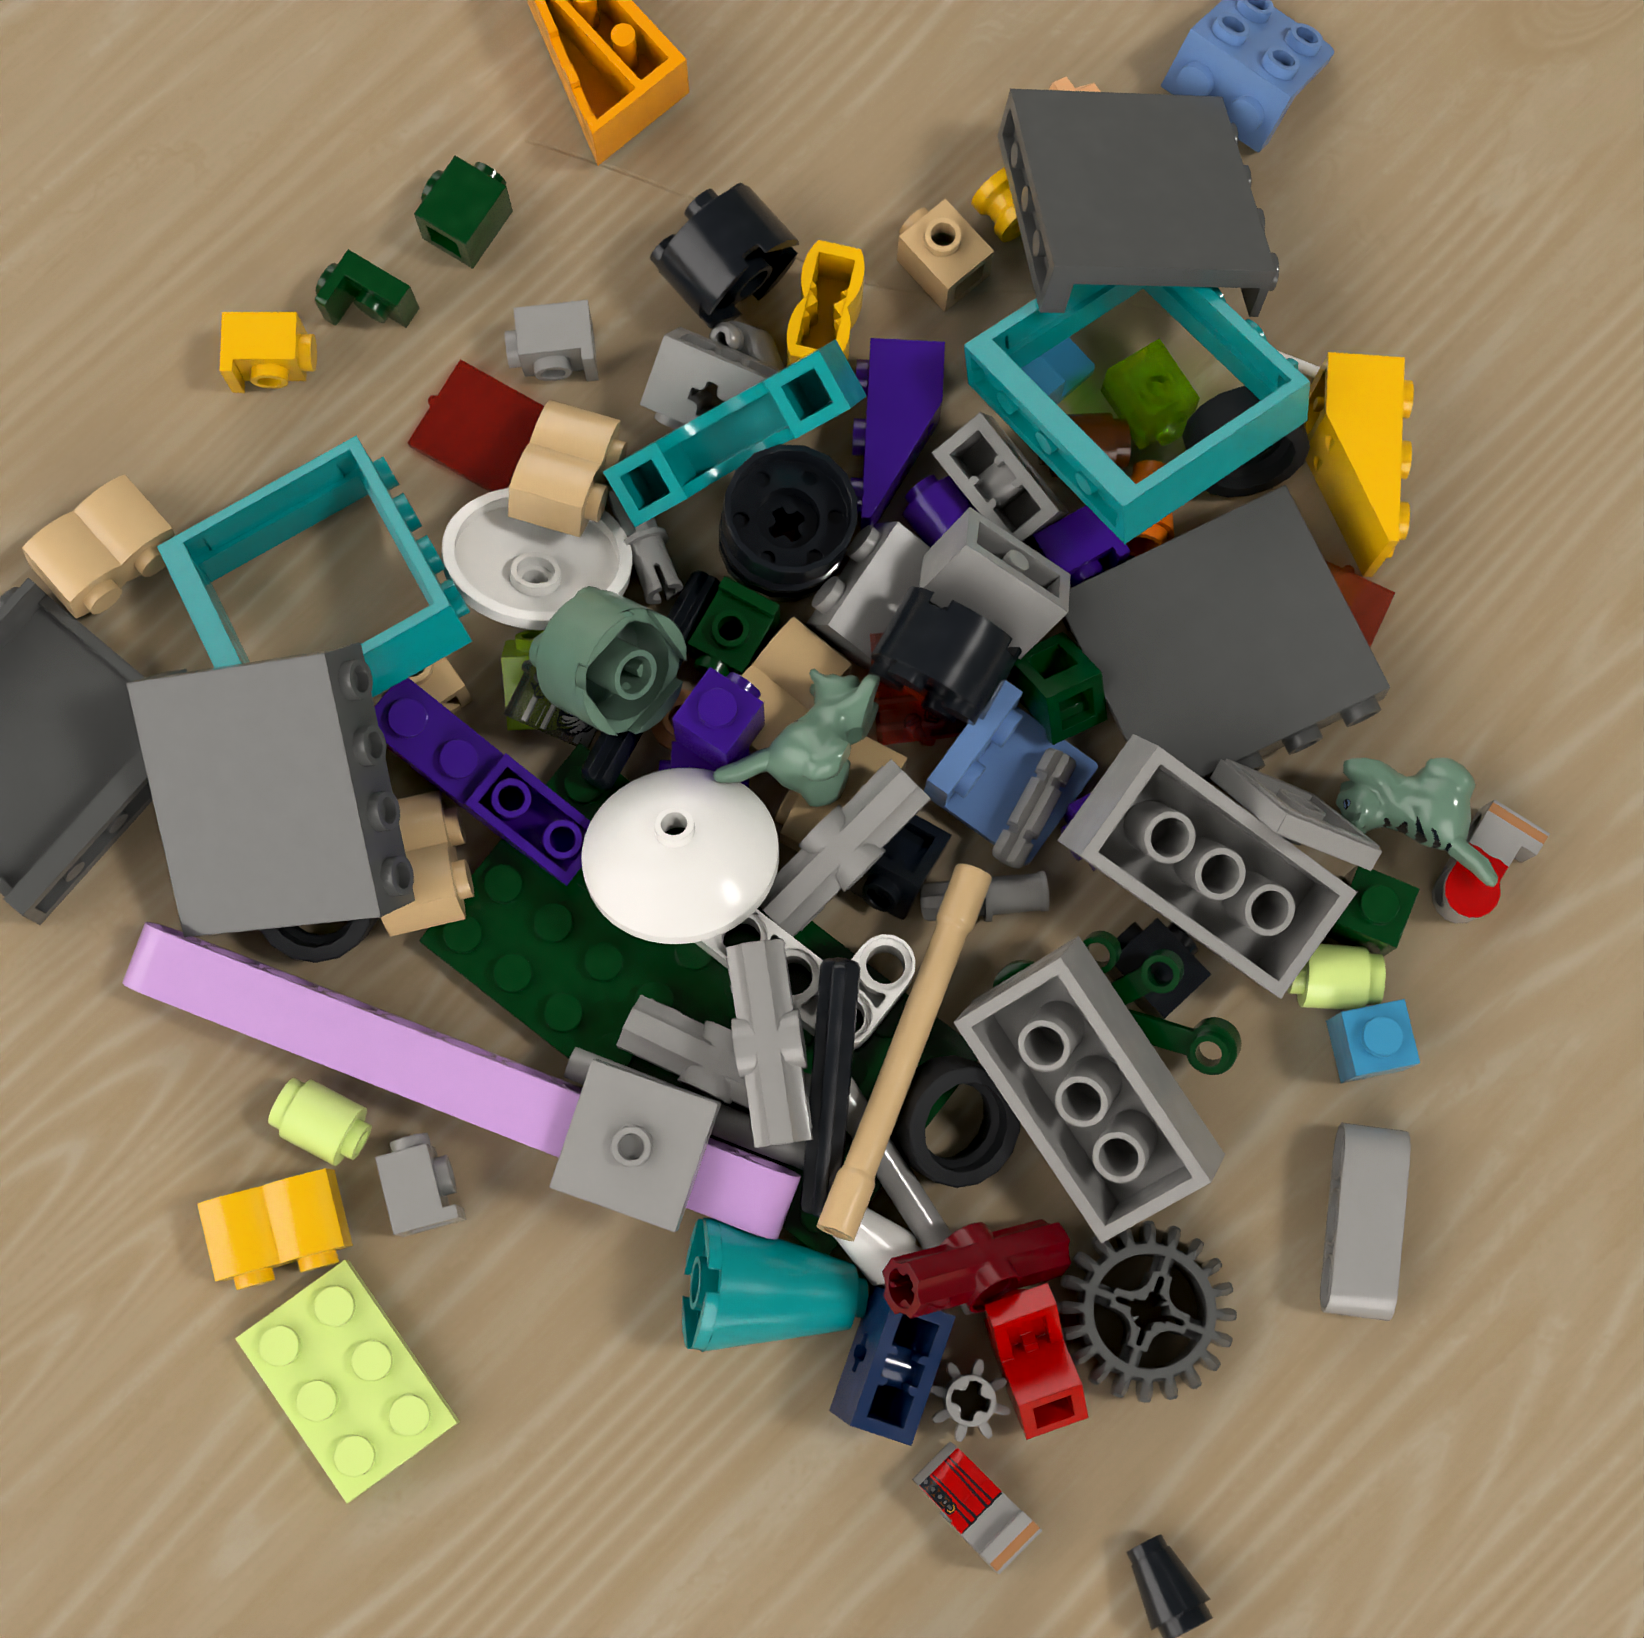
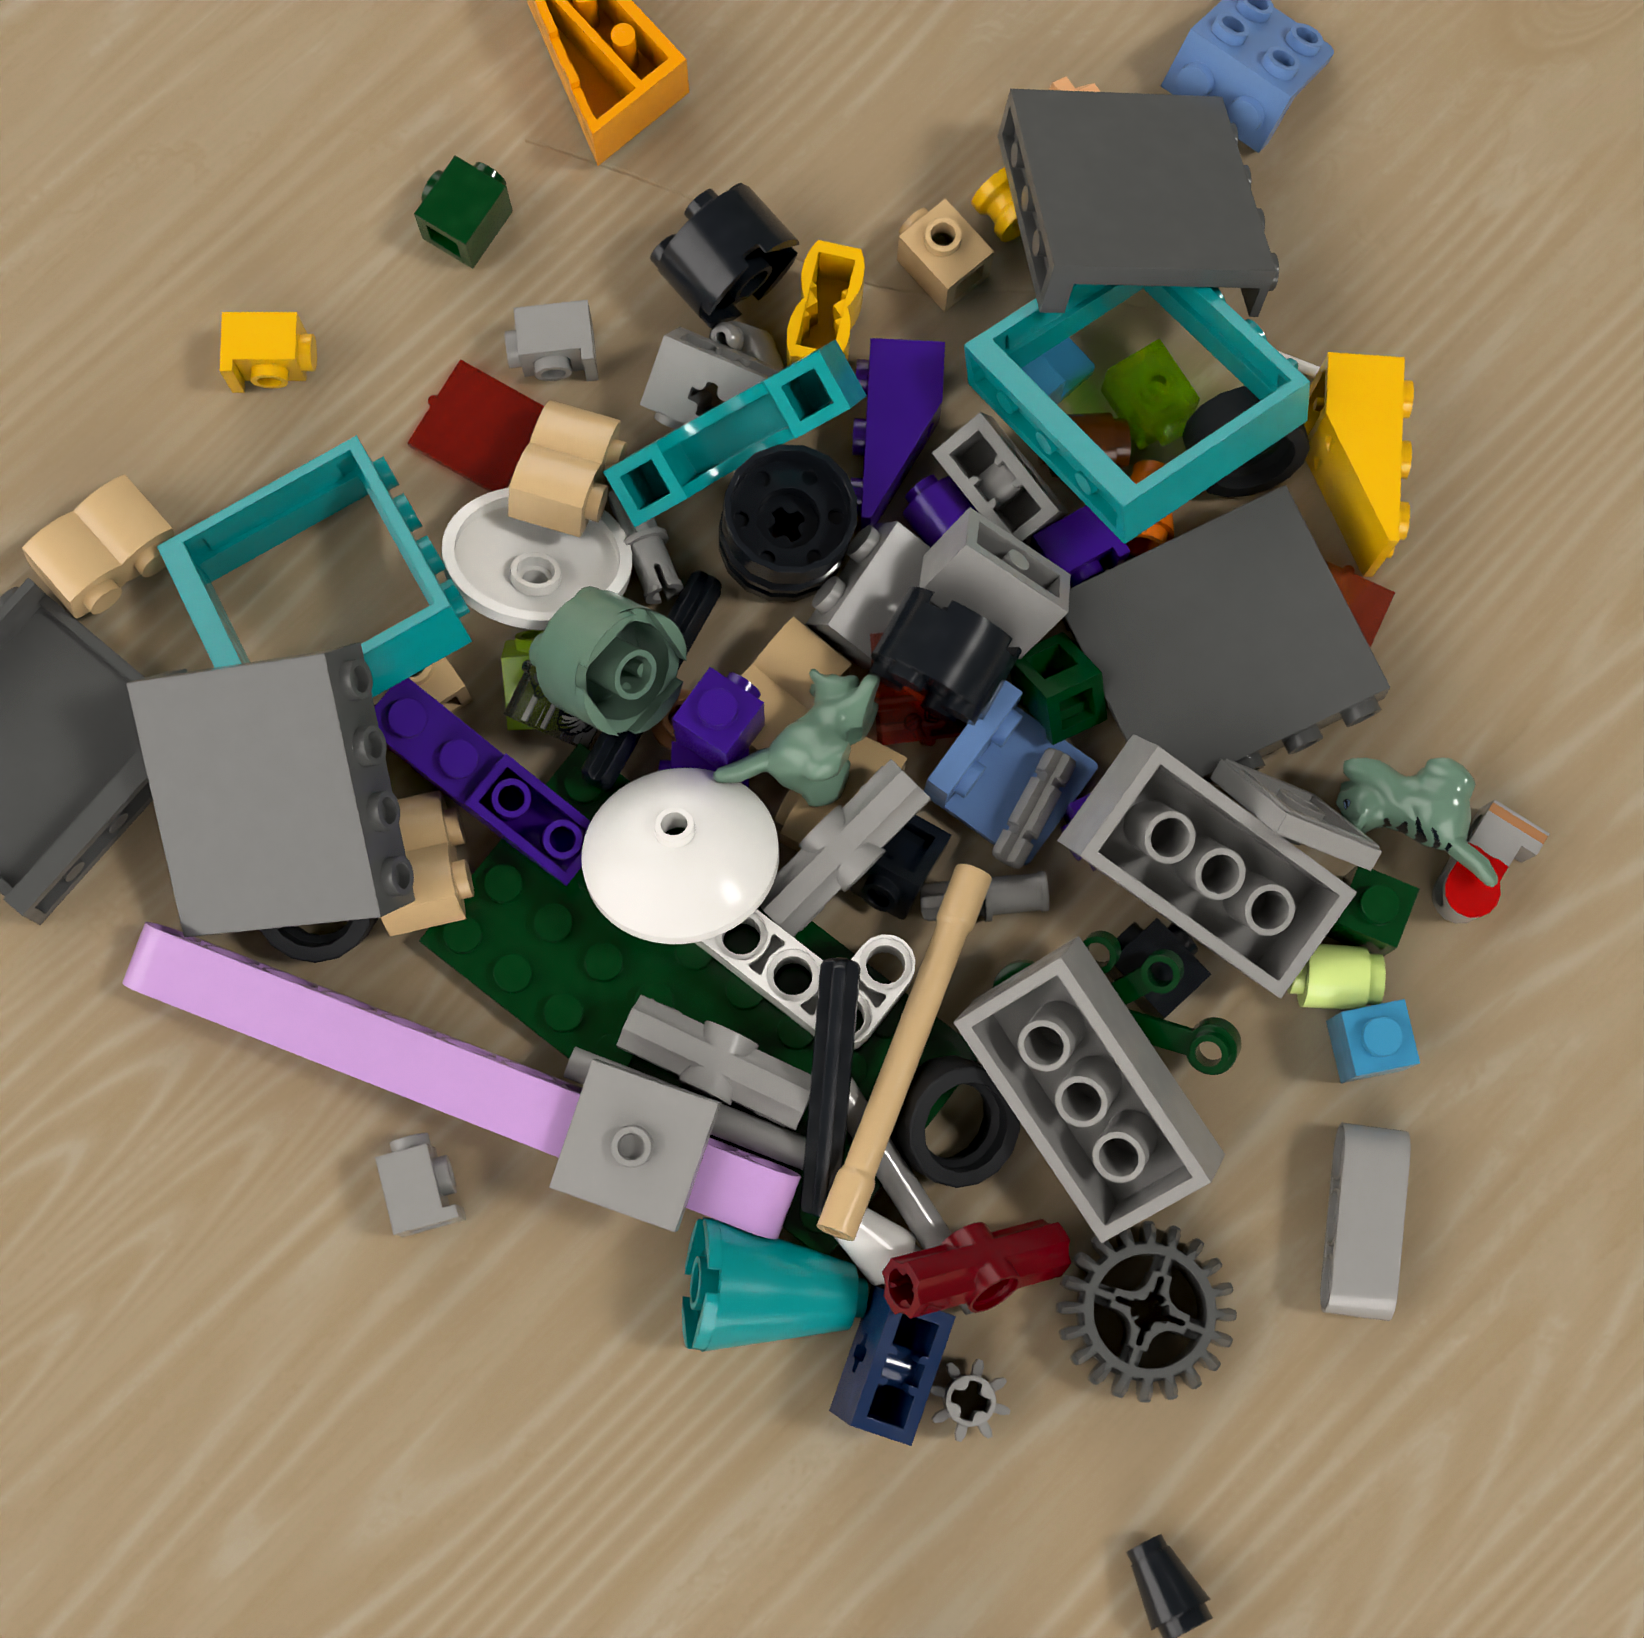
(275, 1226): yellow brick -> none
(320, 1121): yellowish green brick -> none
(347, 1380): yellowish green plate -> none
(373, 289): dark green bracket -> none
(743, 608): dark green brick -> none
(769, 1043): light grey piece -> none
(976, 1507): leg -> none
(1035, 1360): red brick -> none

